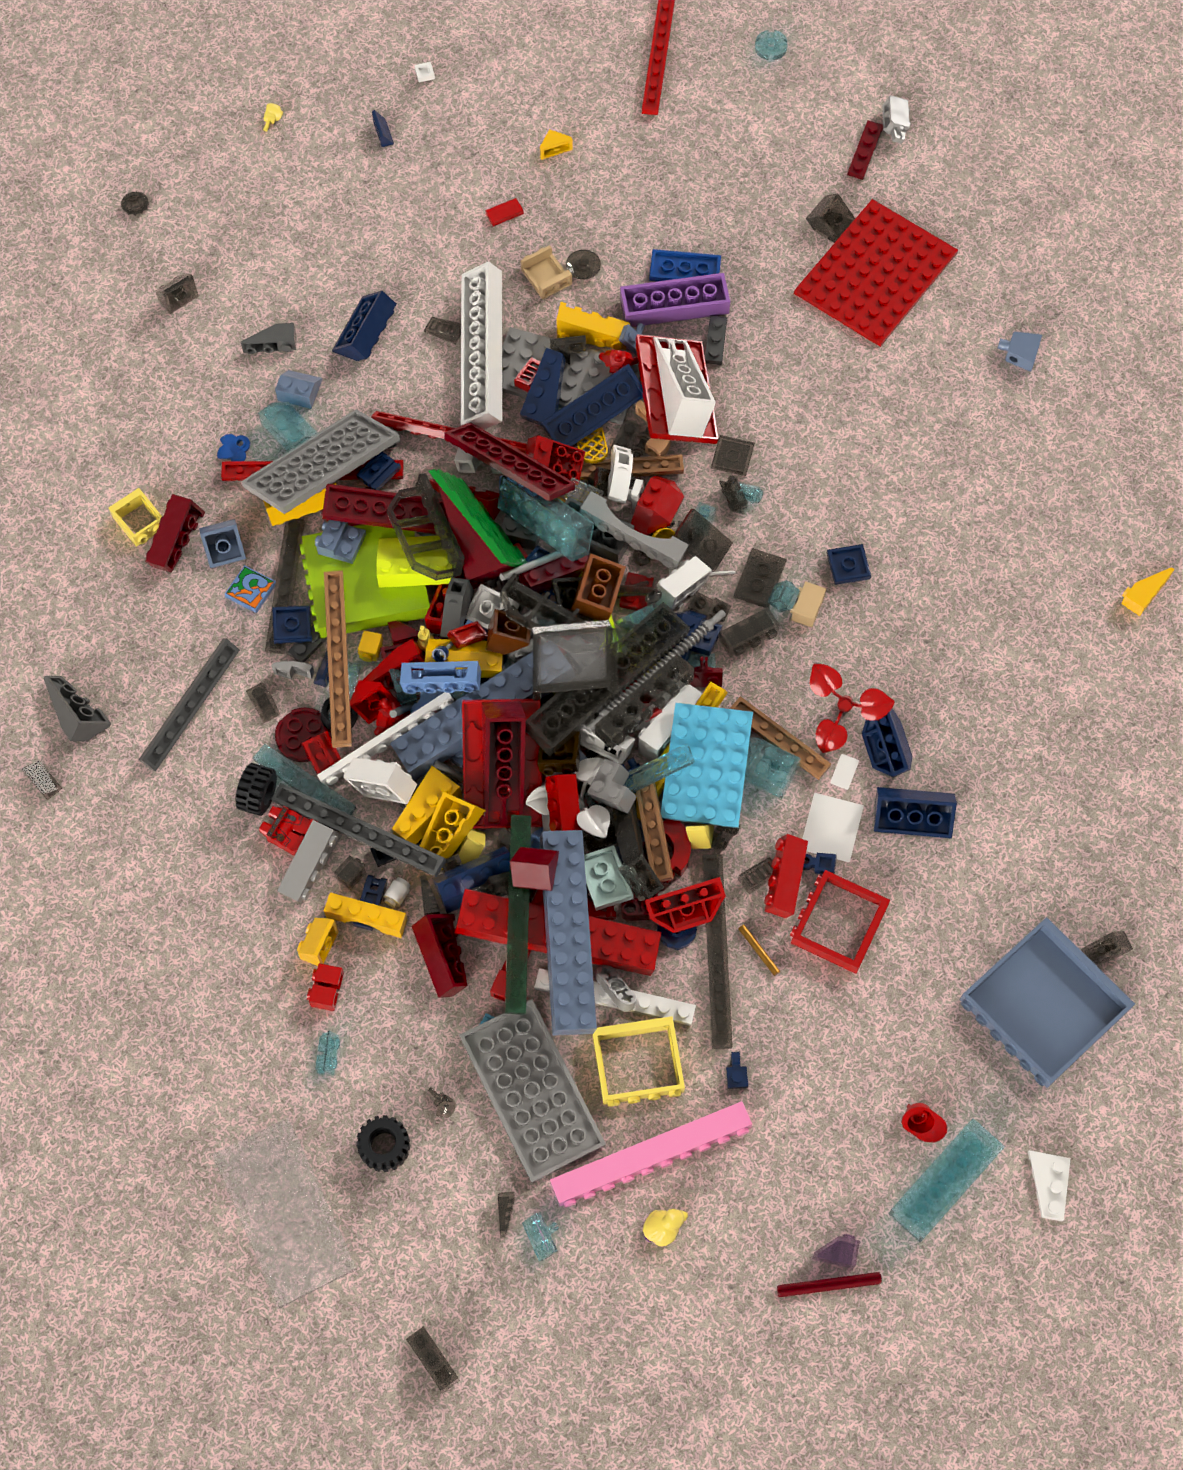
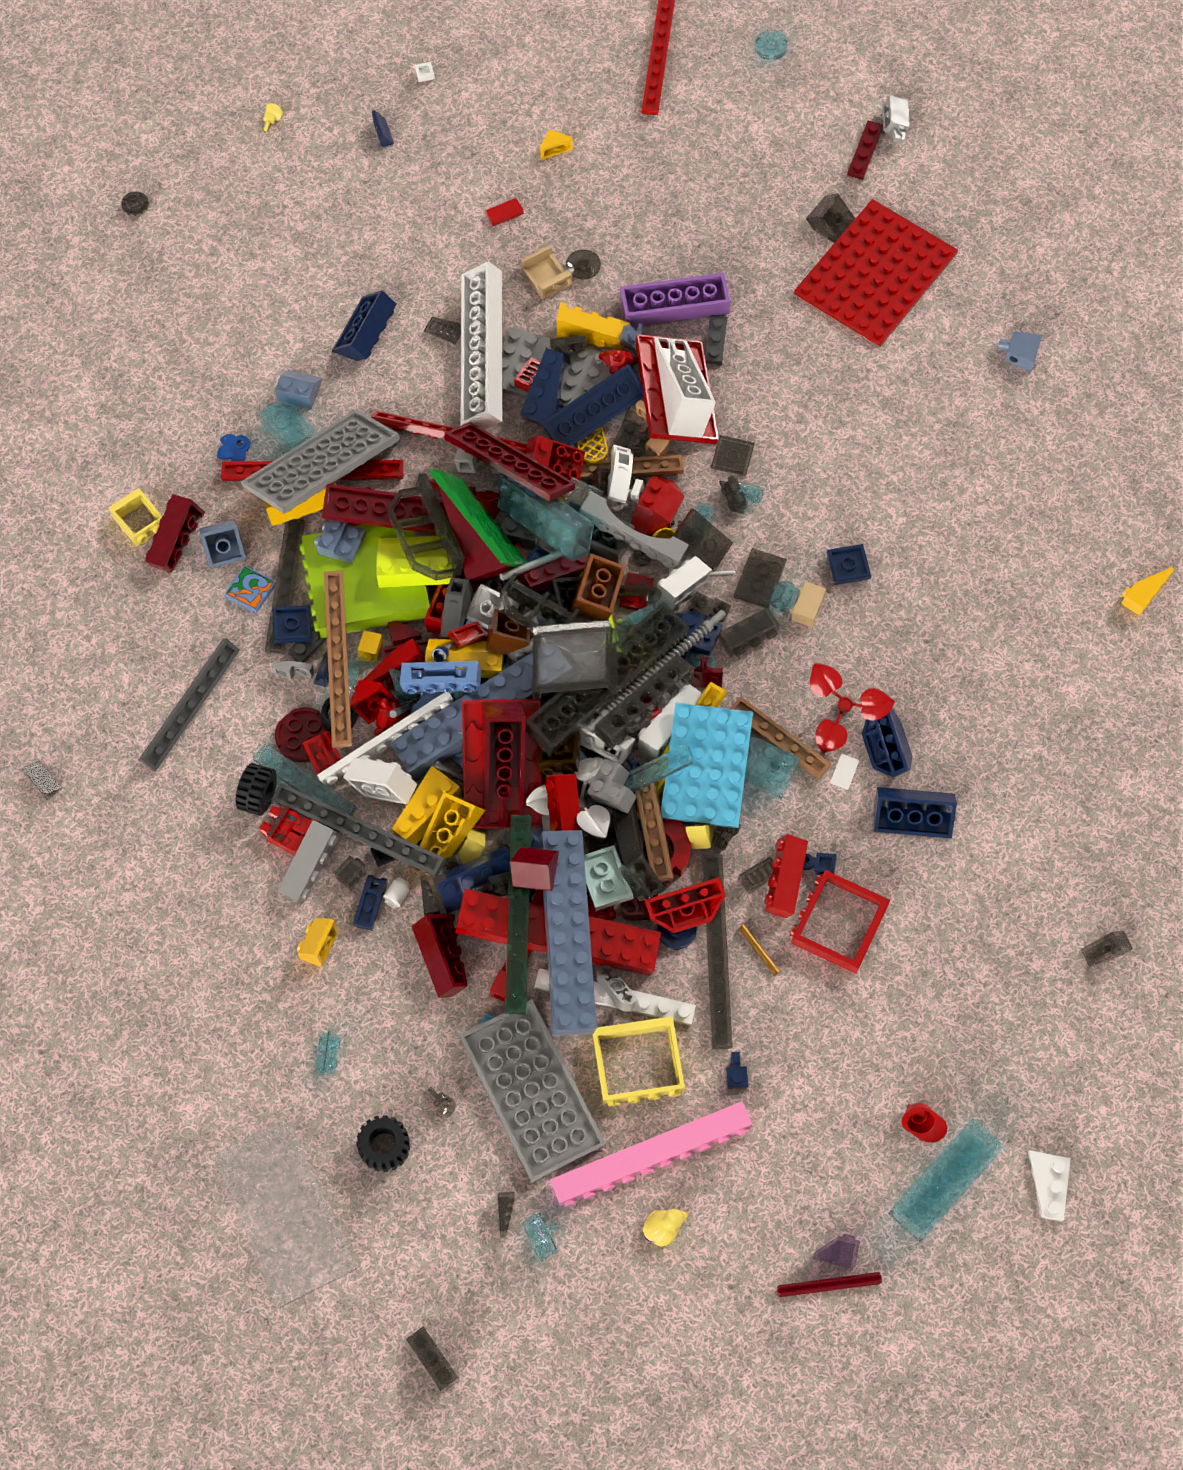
(74, 714): dark grey wedge -> none
(177, 292): clear smoke slope -> none
(263, 702): clear smoke slope -> none
(274, 338): dark grey slope -> none
(327, 982): red piece -> none
(378, 471): dark blue plate -> none
(382, 918): yellow arch -> none
(423, 637): light yellow piece -> none
(678, 265): blue tile -> none
(832, 826): white sticker -> none
(1046, 1002): sand blue panel -> none

